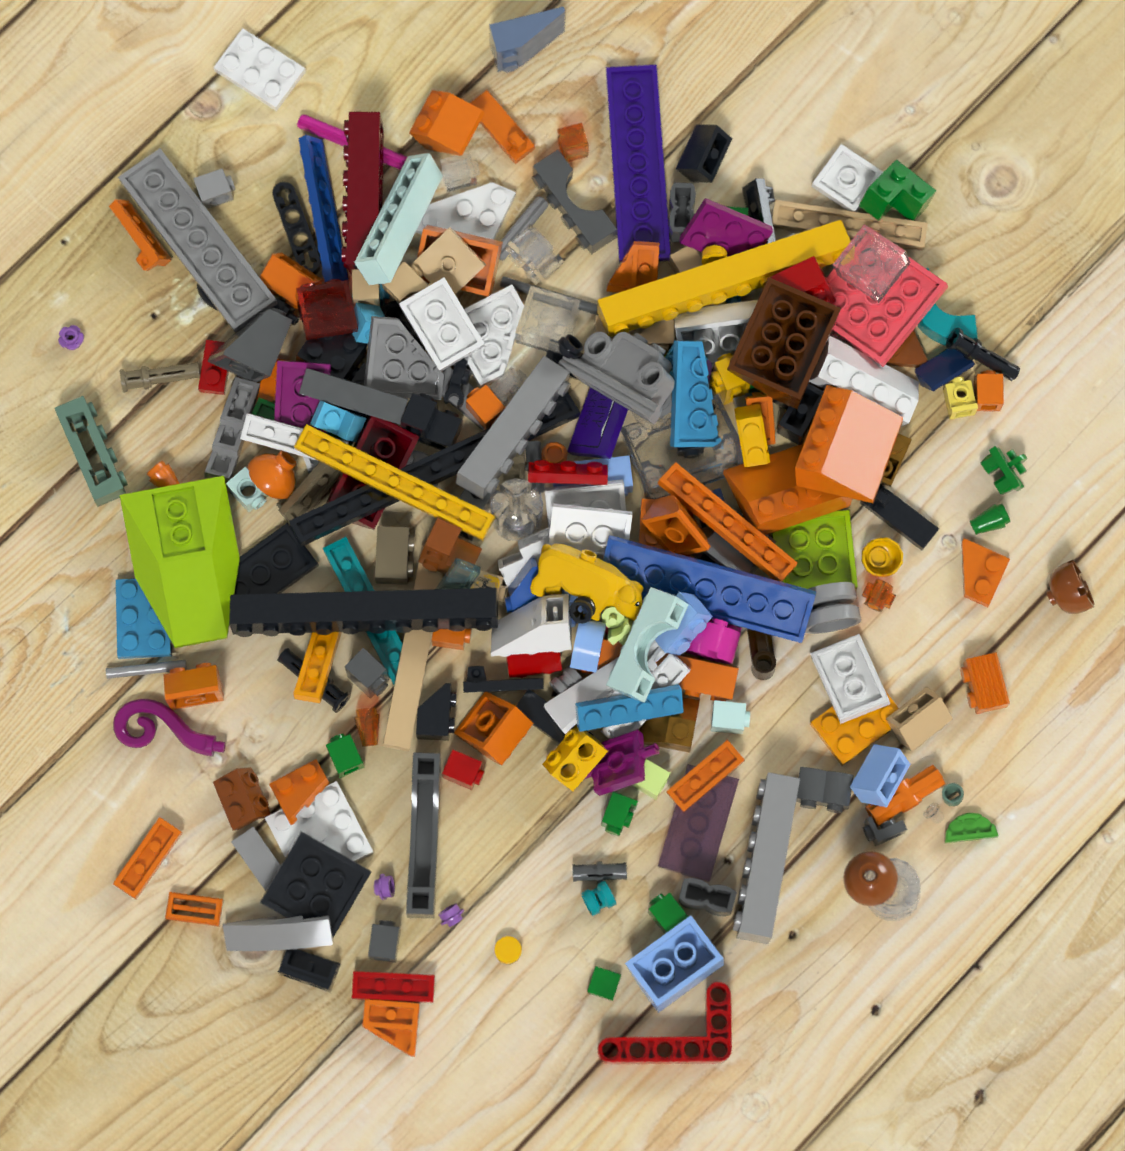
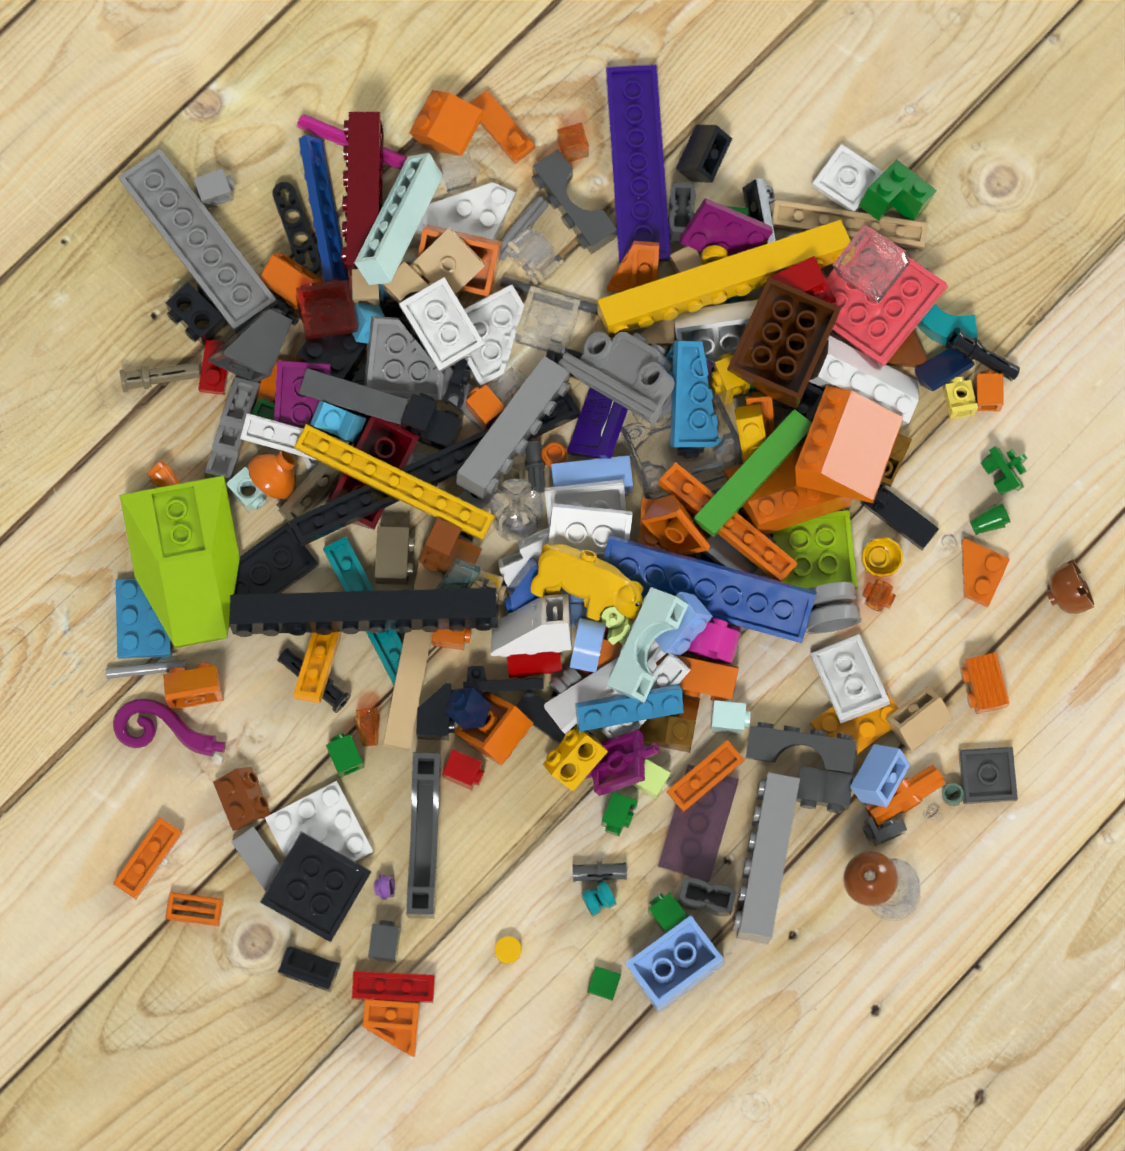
(71, 344): medium lavender plate -> none
(75, 412): sand green brick -> none
(152, 251): orange hinge -> none
(199, 311): none -> black brick
(259, 69): white plate -> none
(277, 934): light grey slope -> none
(299, 788): orange wing -> none
(367, 673): dark grey brick -> none
(451, 915): medium lavender plate -> none
(468, 708): none -> dark blue brick
(523, 37): sand blue slope -> none
(568, 473): red plate -> none
(570, 347): black plate -> none
(584, 602): black bush -> none
(677, 1044): red beam -> none
(753, 473): none -> bright green tile
(761, 650): dark brown piece -> none
(768, 743): none -> dark grey arch
(970, 827): bright green tile -> none
(988, 775): none -> dark grey tile

